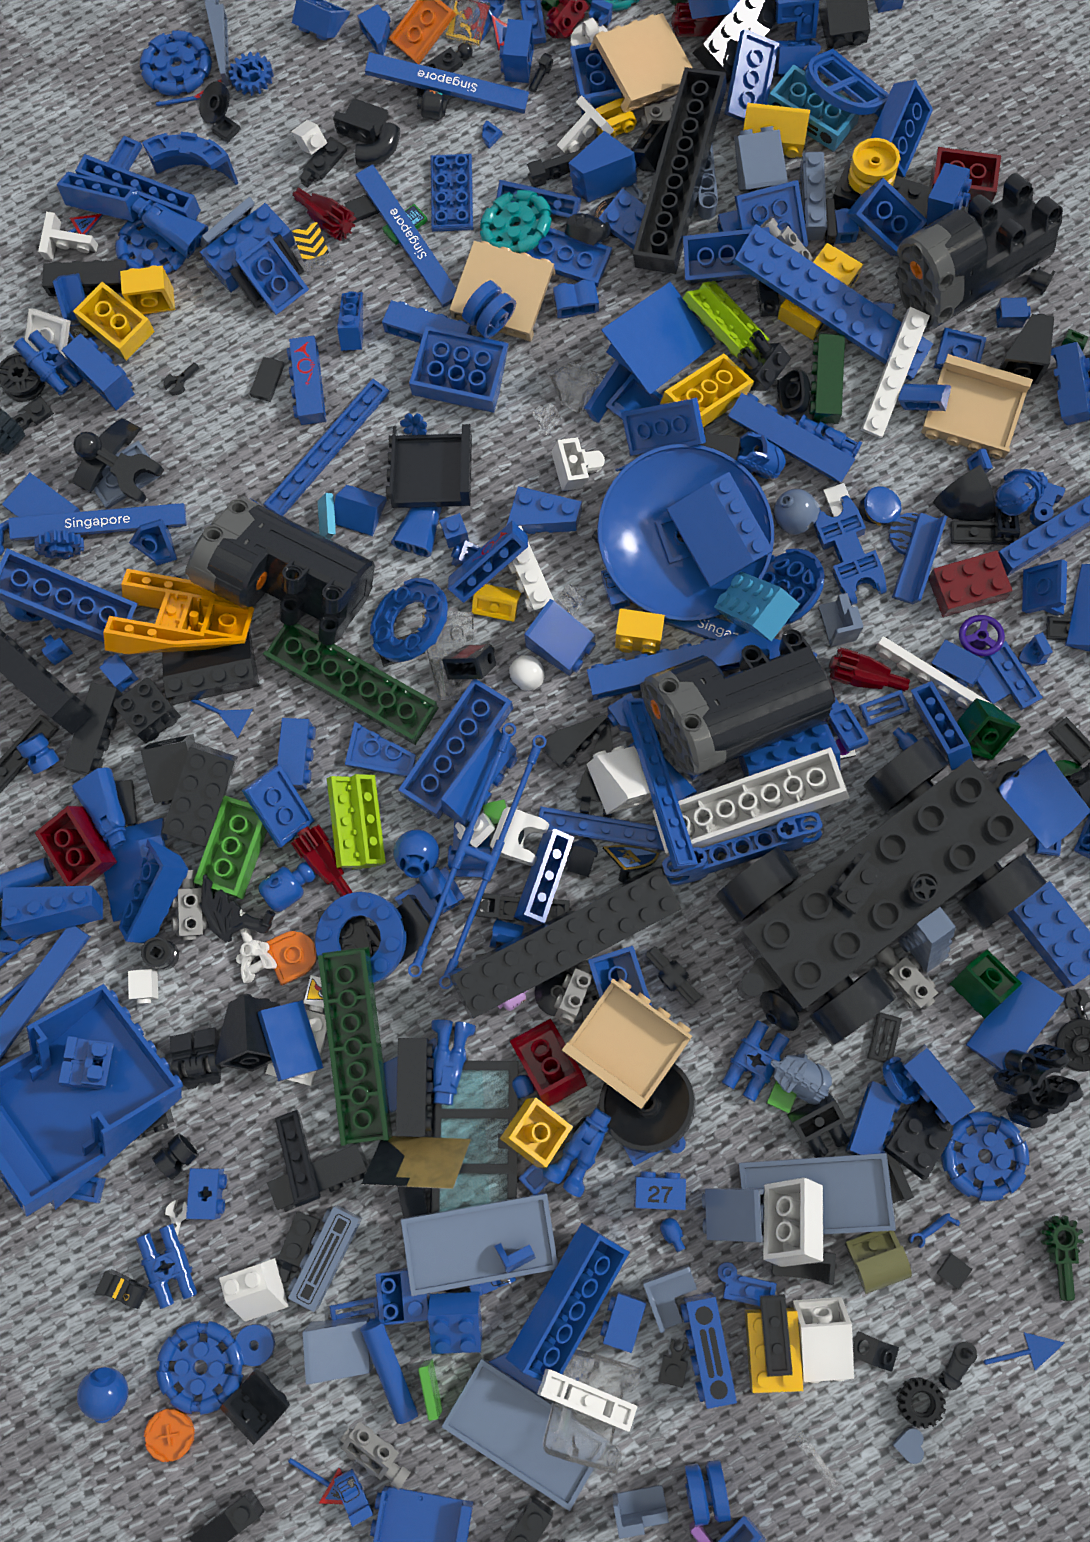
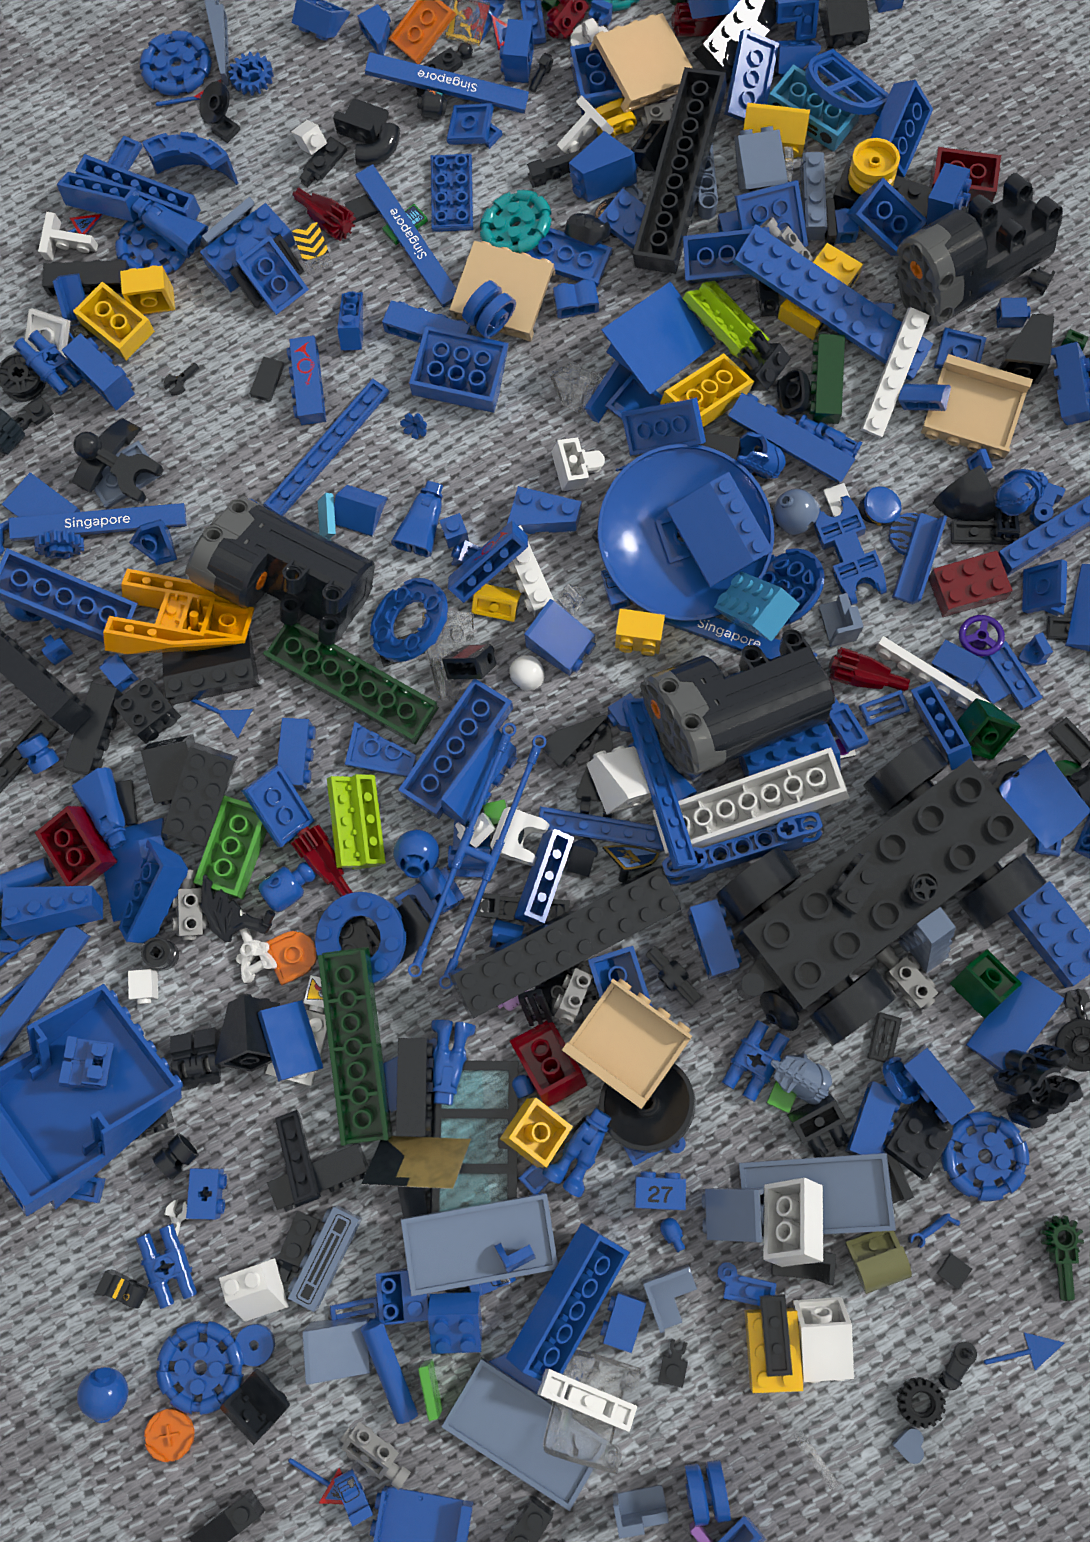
(430, 469): black panel -> none
(470, 124): none -> blue tile
(525, 1007): none -> black tile
(547, 417): clear tile -> none
(560, 204): blue brick -> none
(626, 675): blue brick -> none
(710, 1352): blue brick -> none
(714, 939): none -> blue brick
(789, 162): none -> clear piece
(879, 1354): black bracket -> none
(905, 739): blue cylinder -> none

